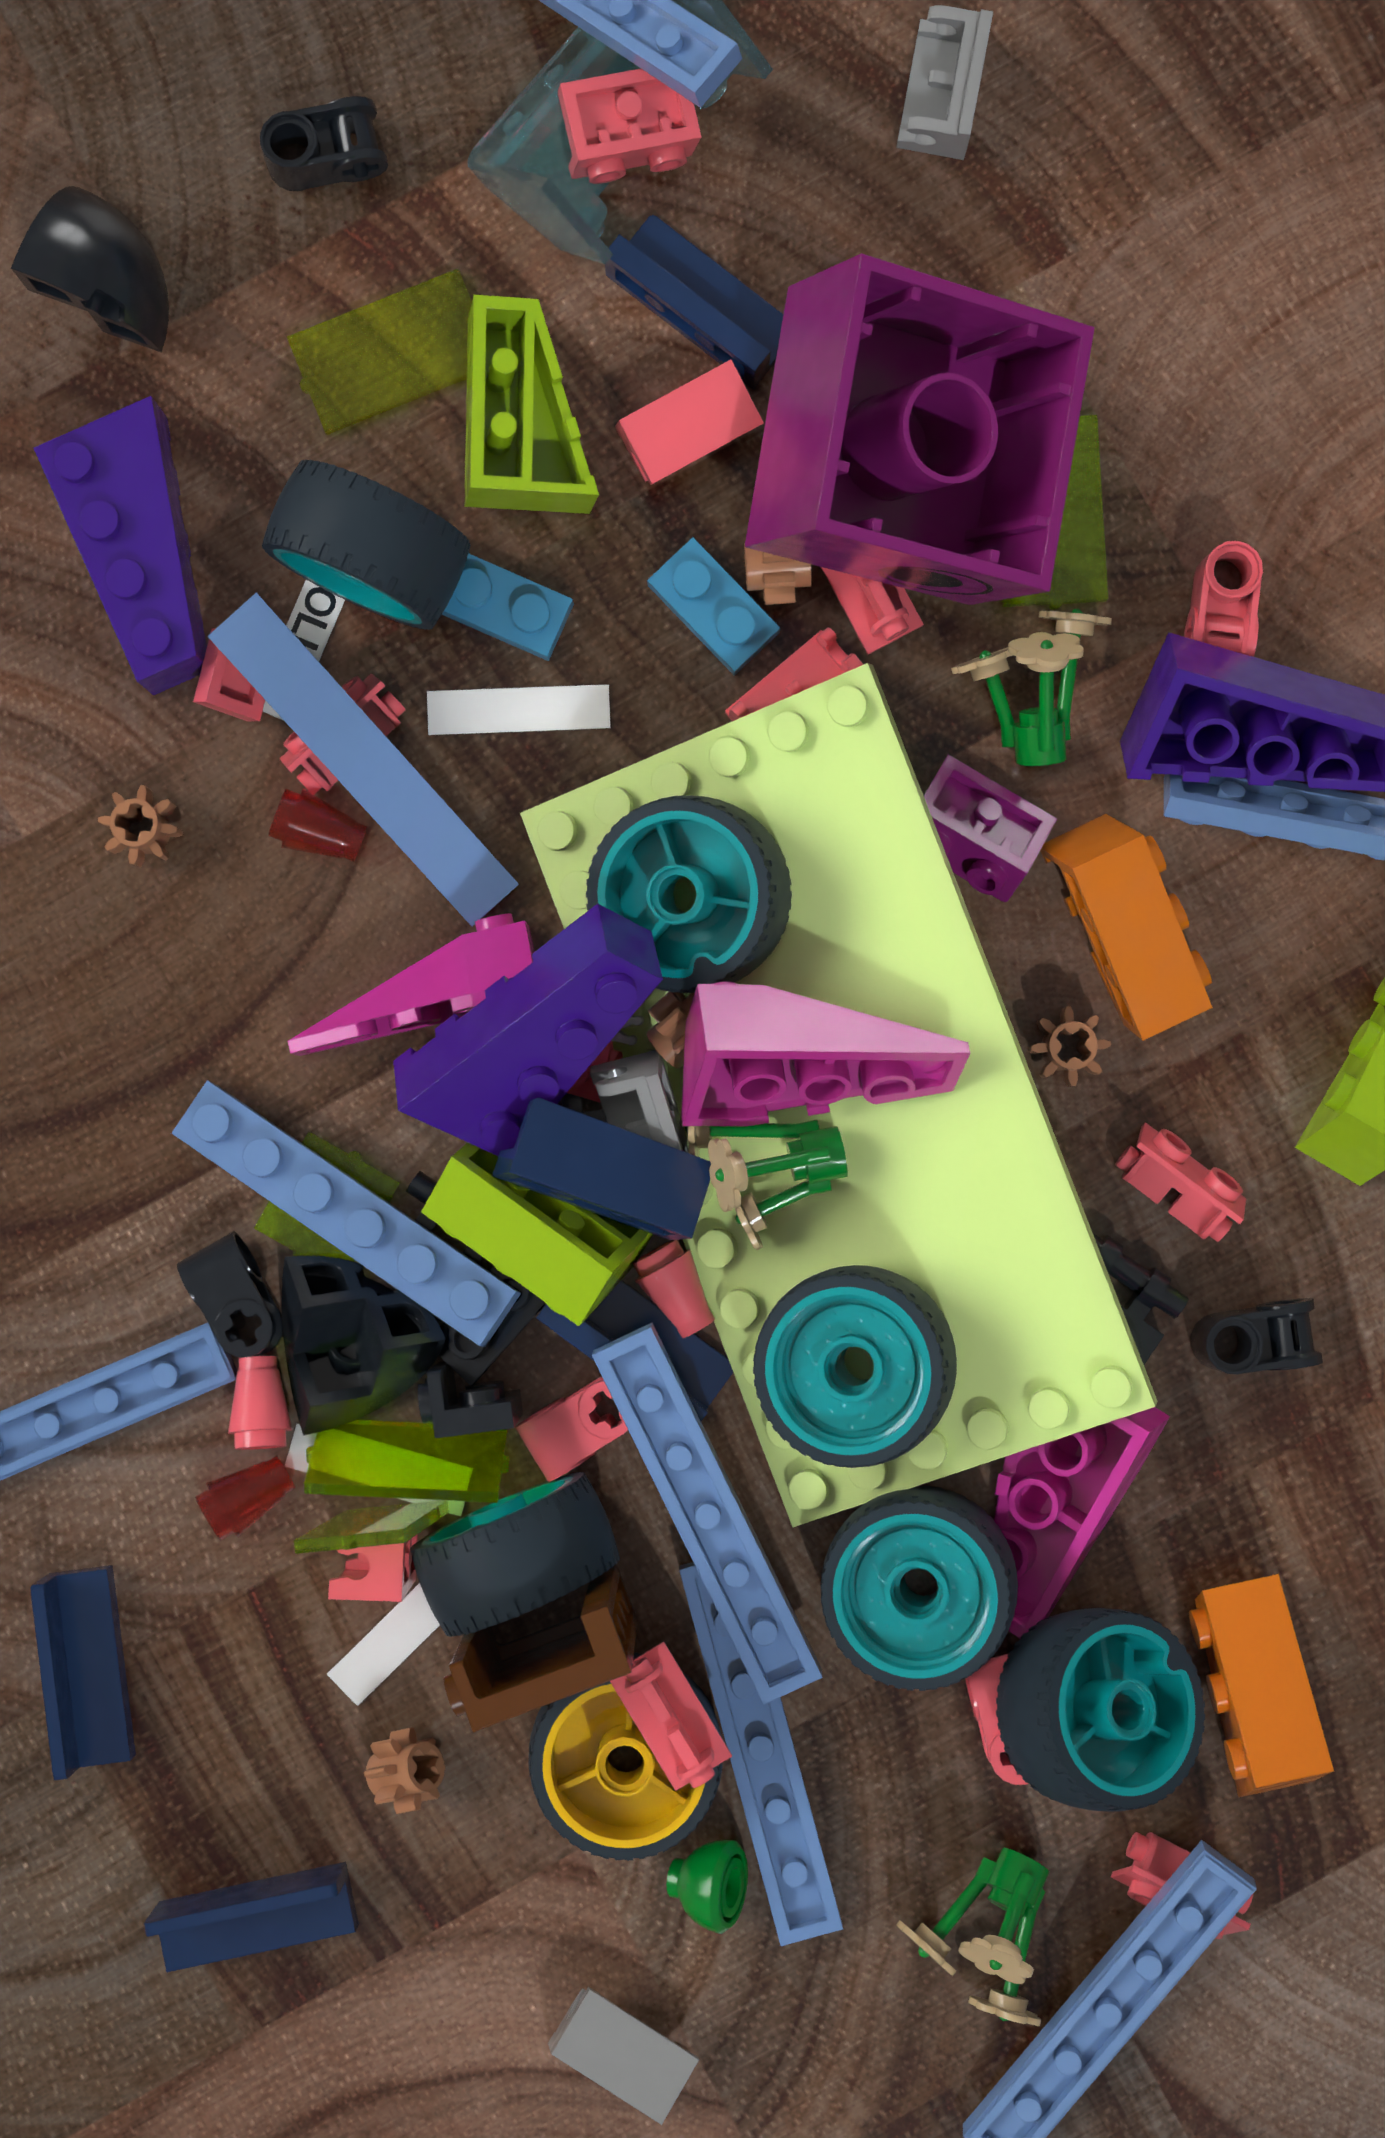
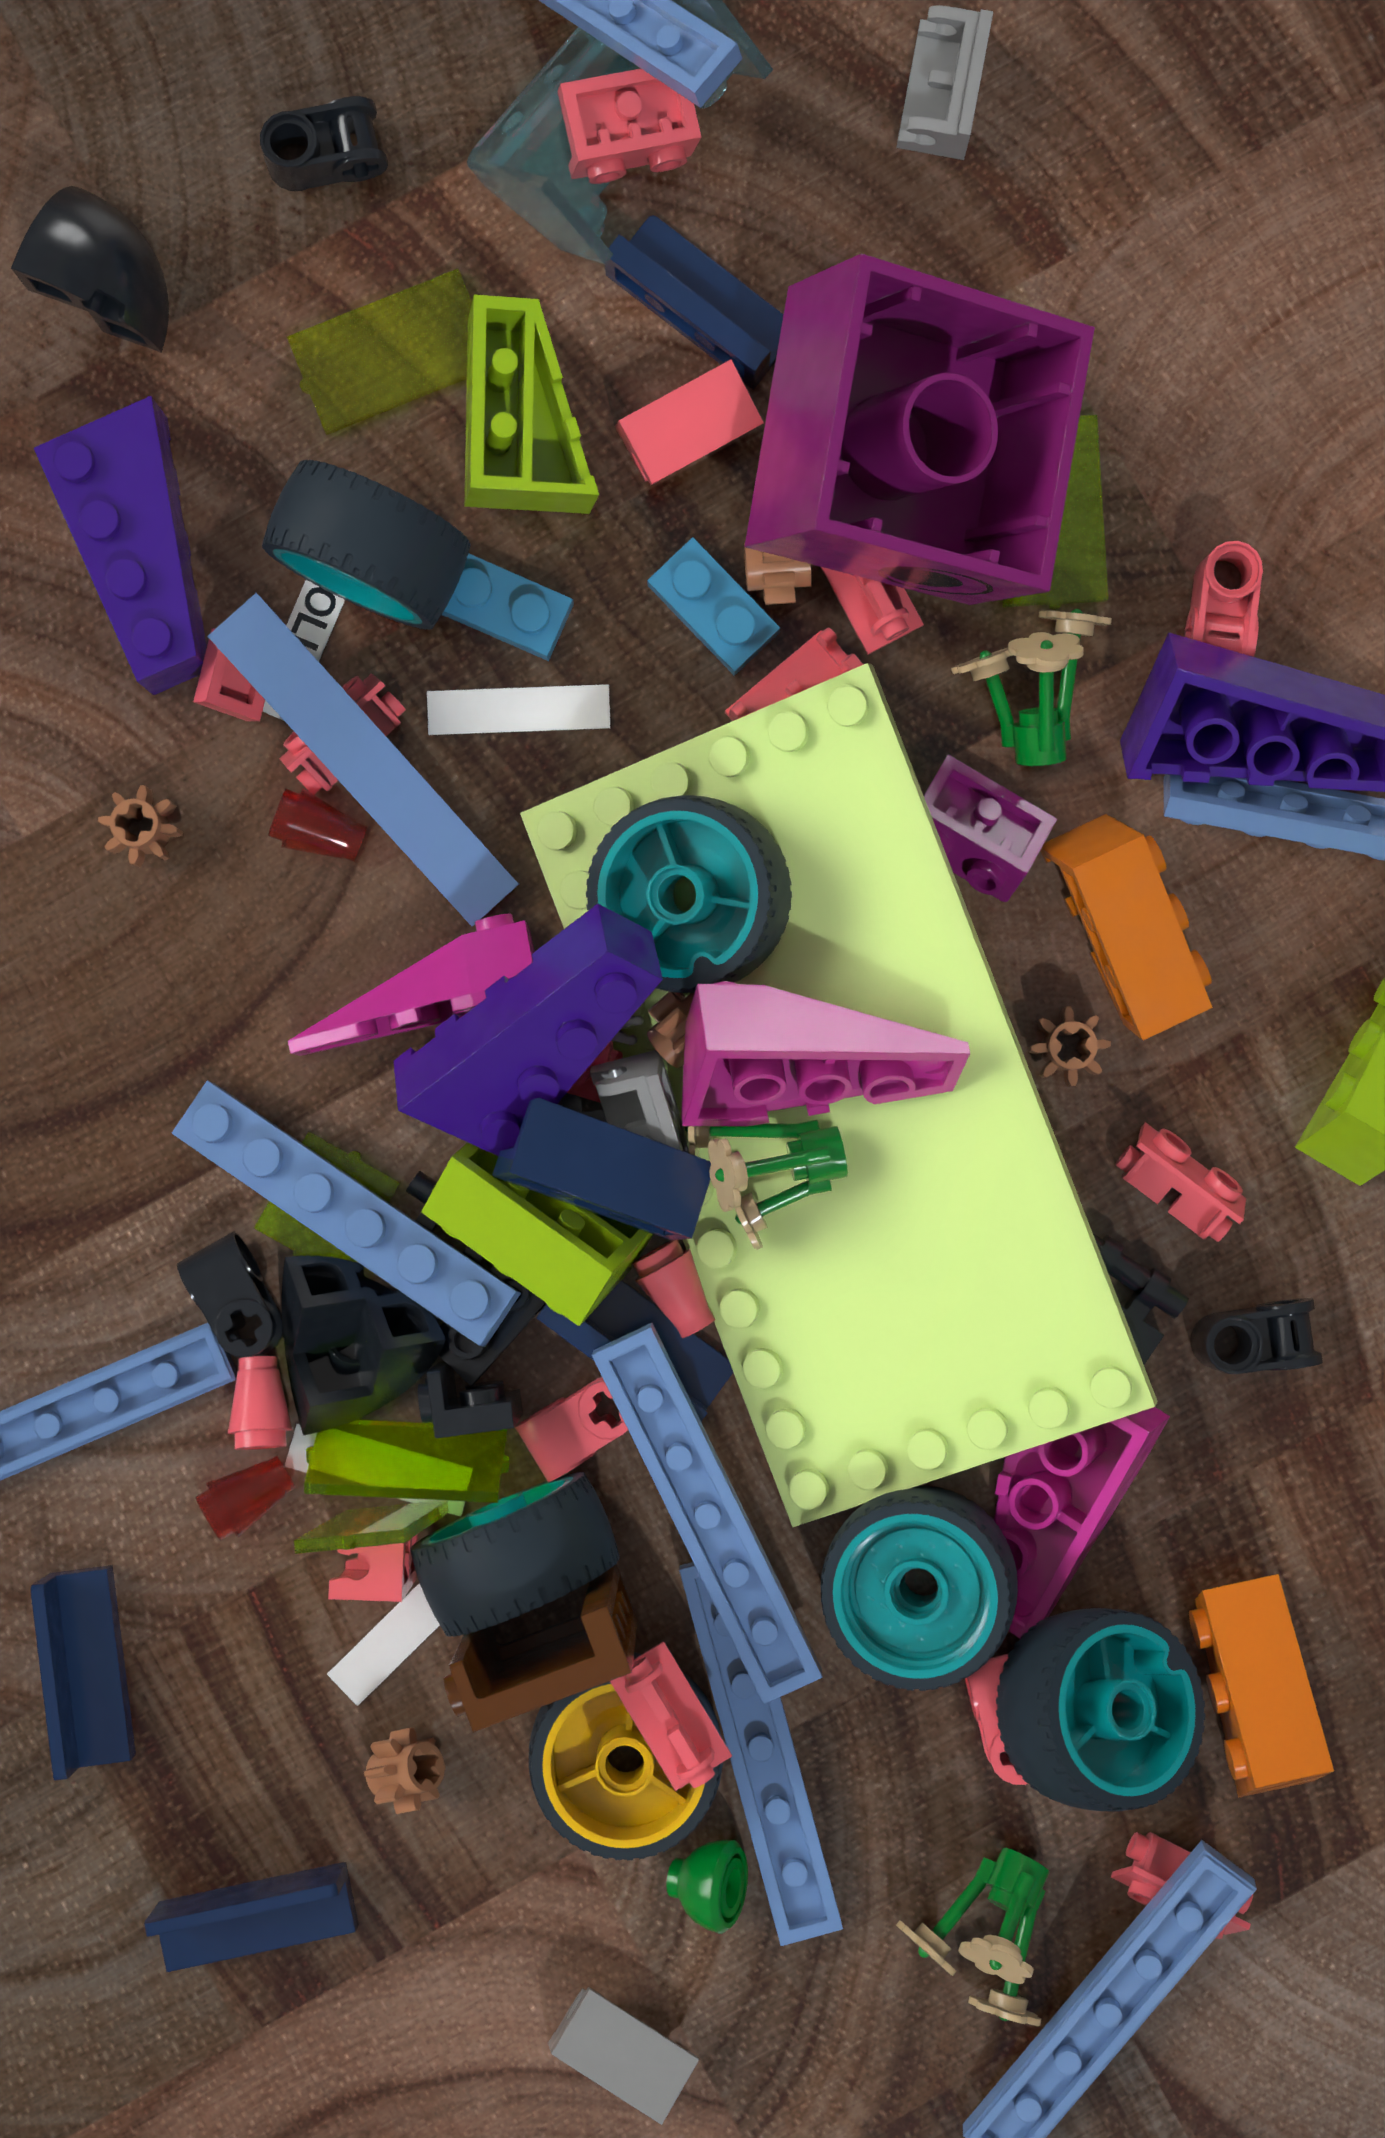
(816, 1398): teal wheel -> none

